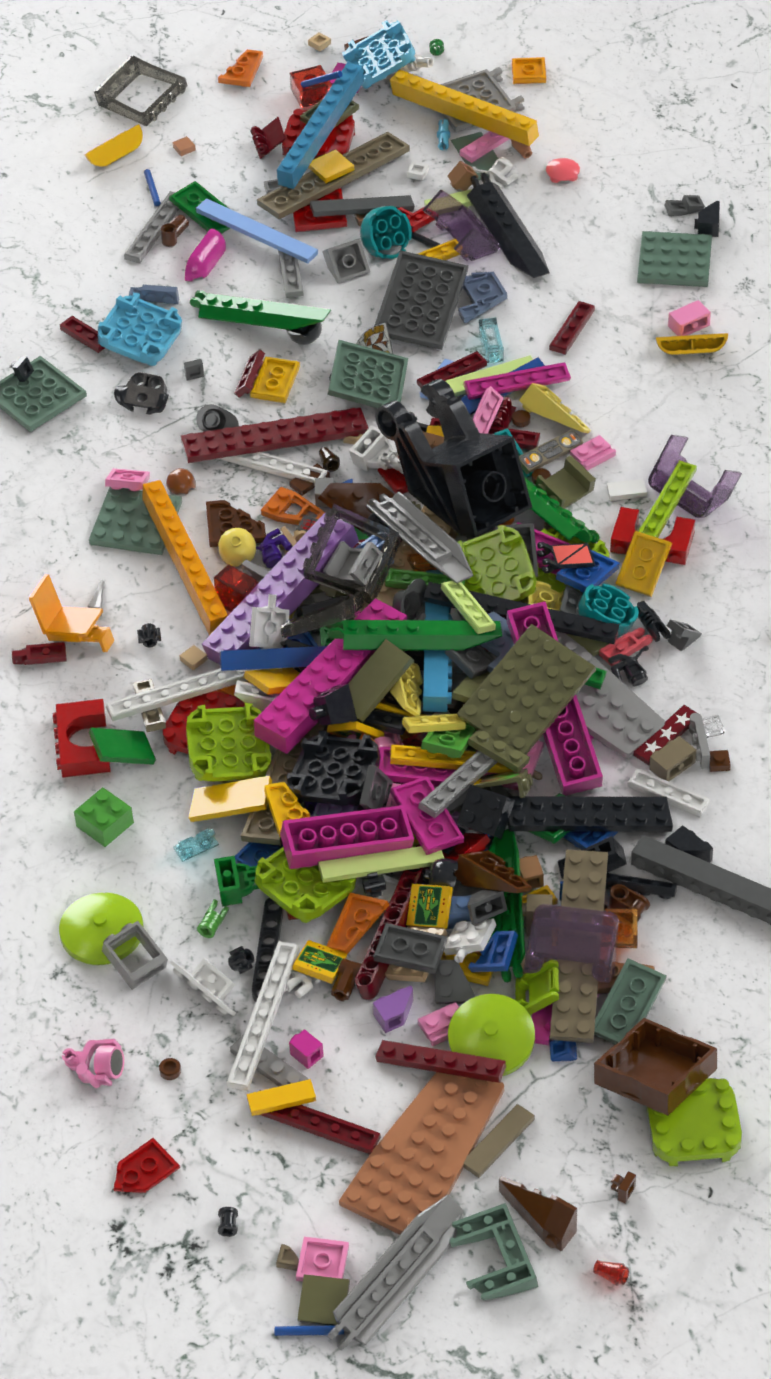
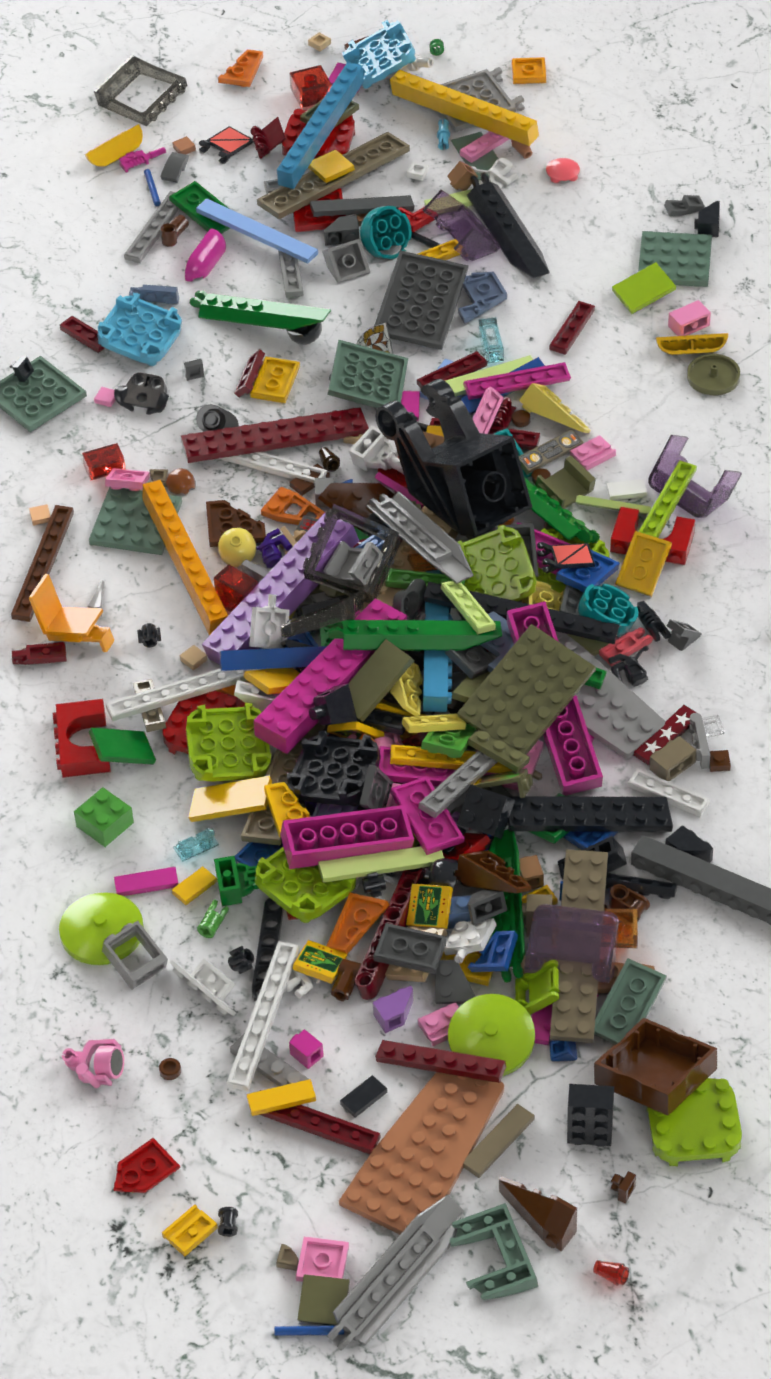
(39, 514): none -> light nougat tile
(43, 560): none -> reddish brown plate
(102, 460): none -> clear red brick
(105, 397): none -> bright pink tile
(138, 157): none -> dark pink piece
(146, 881): none -> dark pink tile
(159, 474): none -> dark tan tile
(174, 166): none -> dark grey slope
(189, 1230): none -> yellow plate
(194, 885): none -> yellow tile
(228, 141): none -> flag
(321, 79): blue bar -> none
(342, 230): none -> dark grey slope
(363, 1096): none -> black tile
(395, 487): none -> dark pink tile
(411, 402): none -> dark pink tile
(590, 1115): none -> black brick
(610, 504): none -> yellowish green tile
(643, 288): none -> lime tile
(713, 374): none -> olive piece

